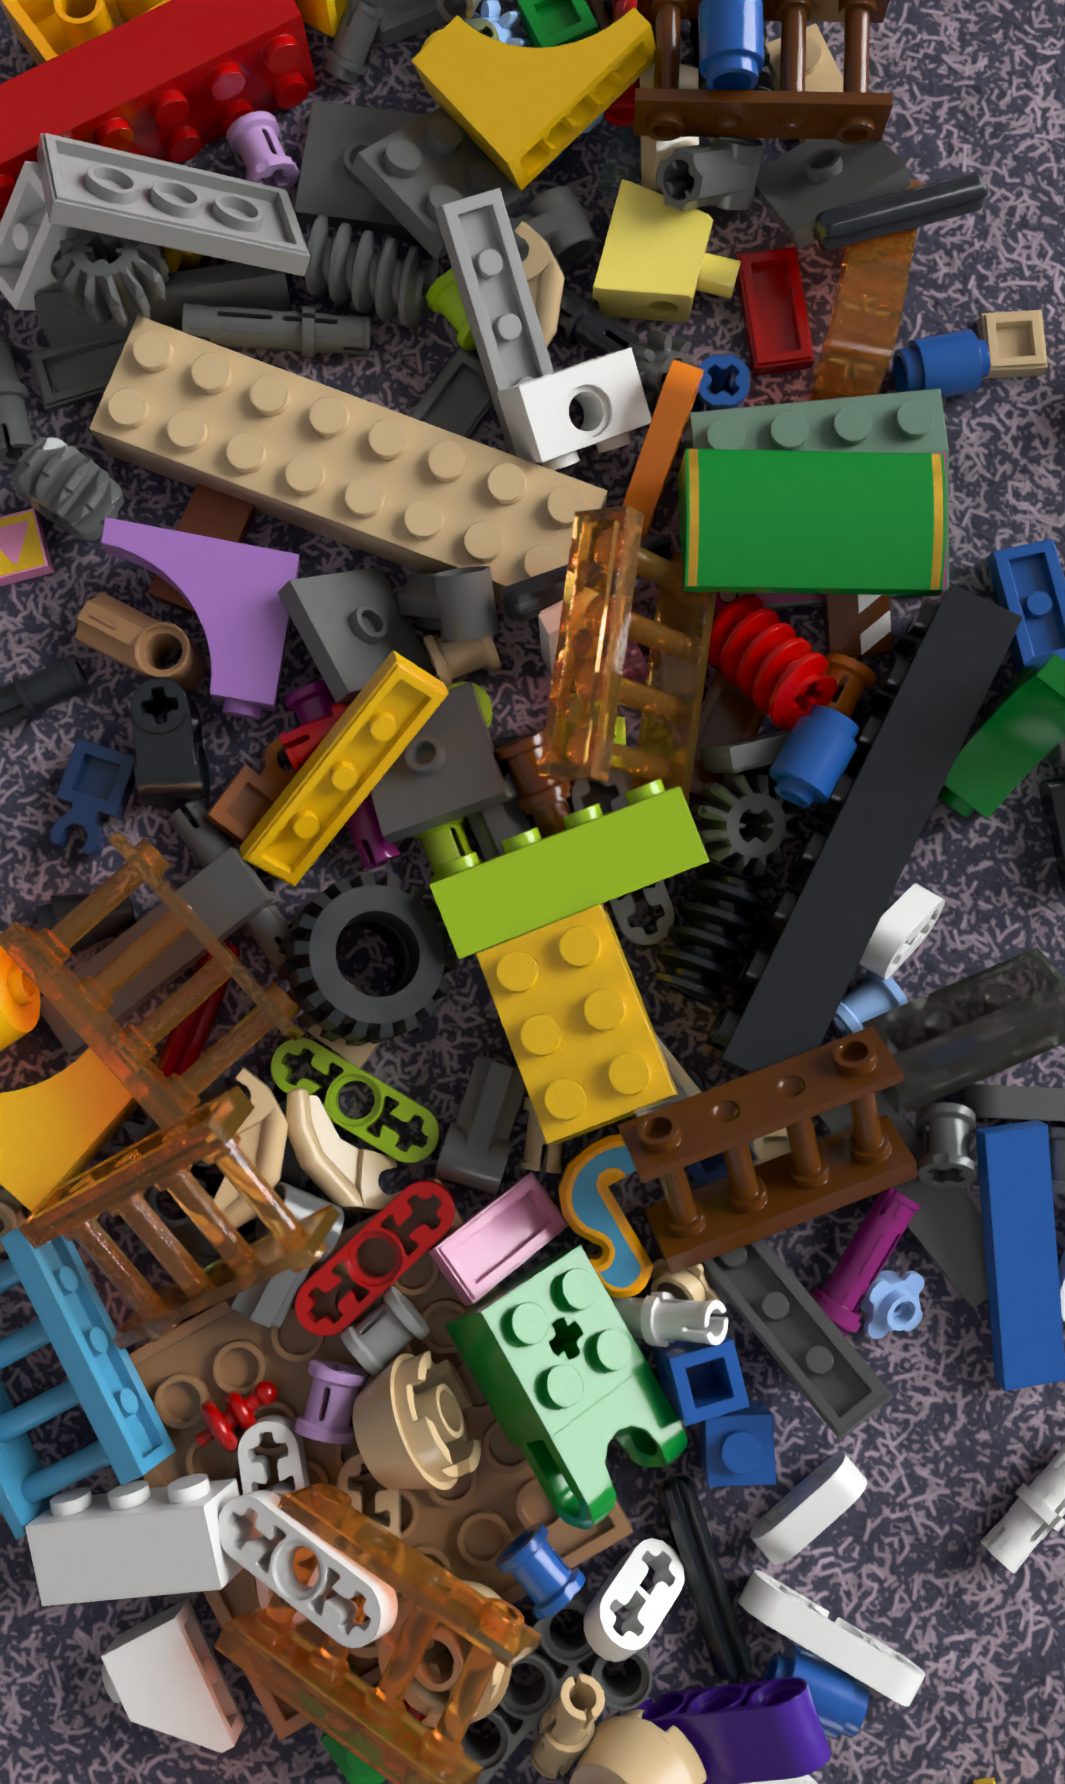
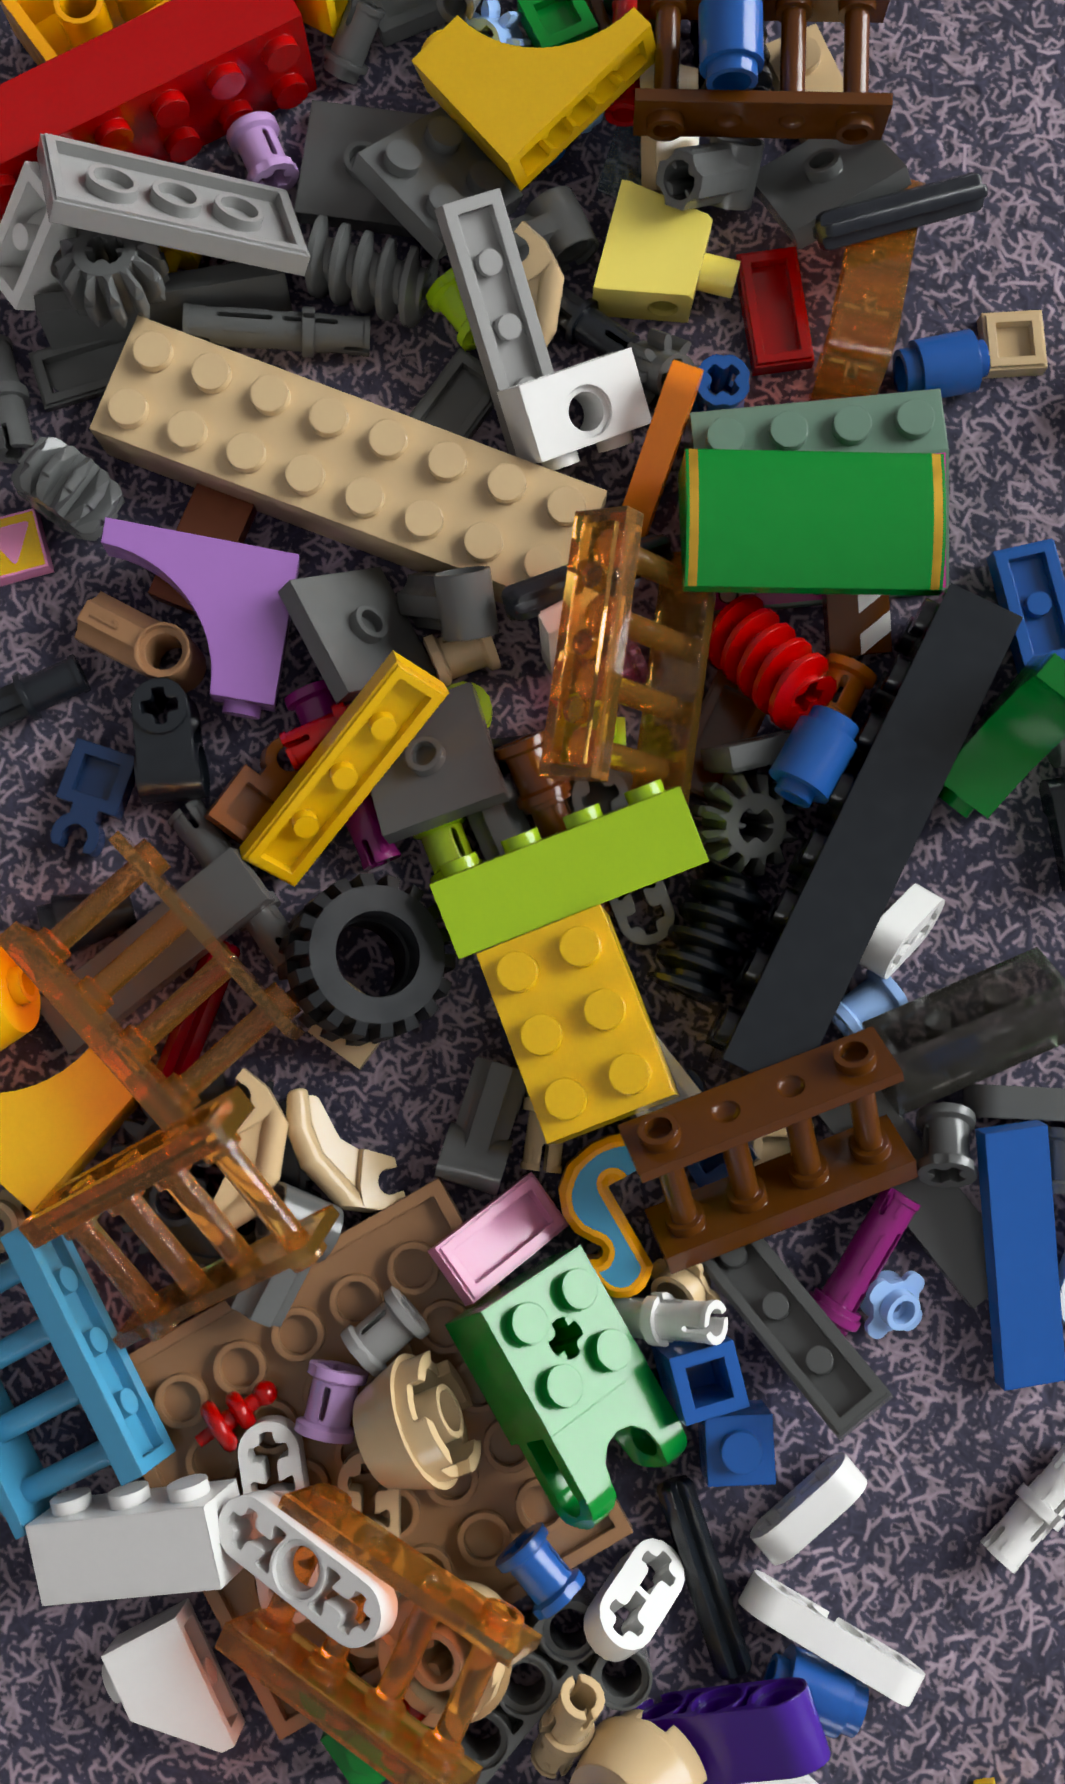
(327, 1277): red beam -> none
(405, 1111): lime beam -> none

